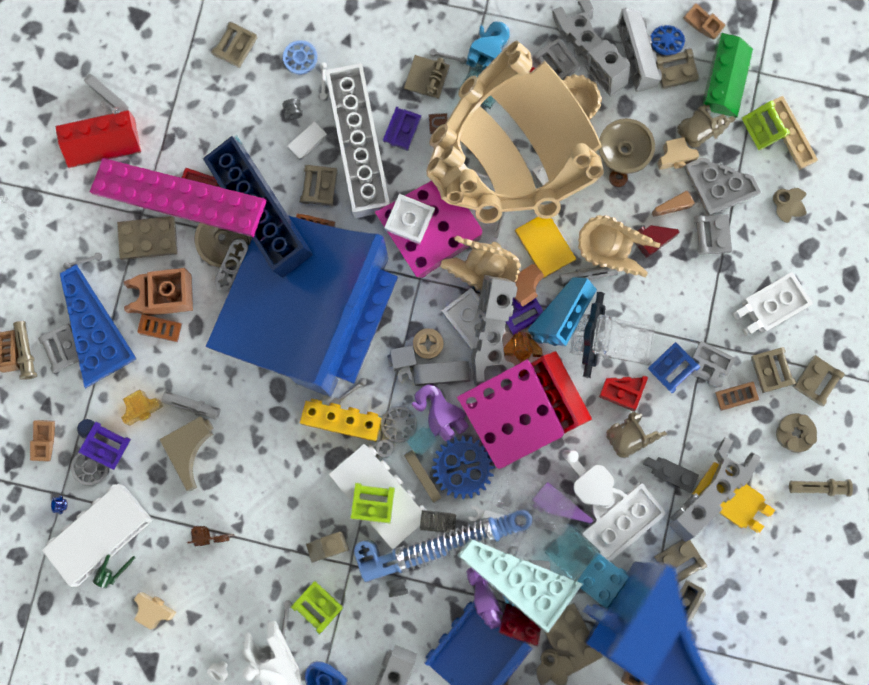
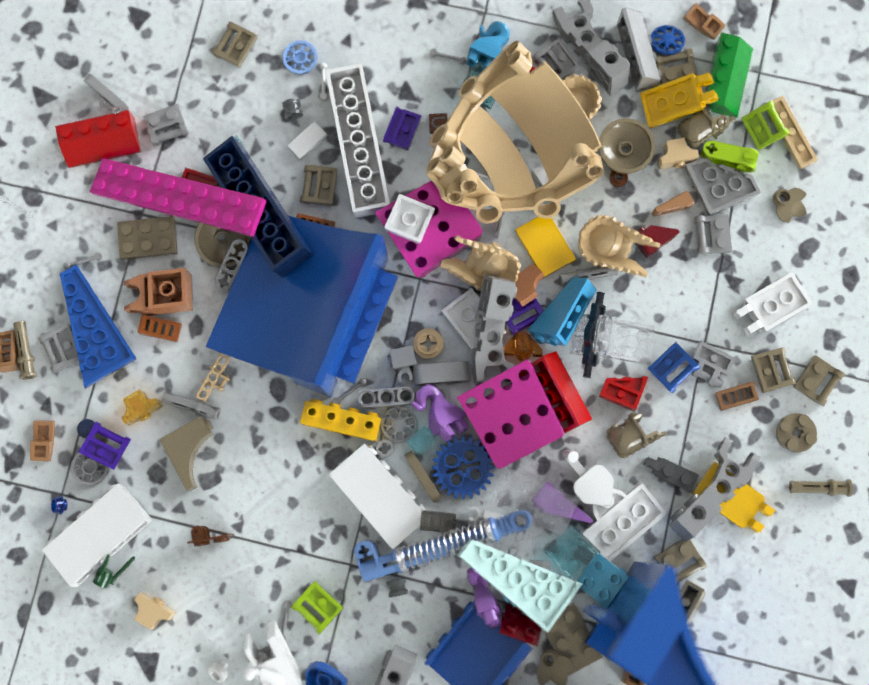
(163, 120): none -> light grey plate
(213, 383): none -> tan piece
(327, 546): dark tan slope -> none
(372, 510): lime plate -> none
(377, 395): none -> light grey beam
(427, 76): dark tan hinge -> none
(677, 99): none -> yellow tile
(731, 155): none -> lime piece

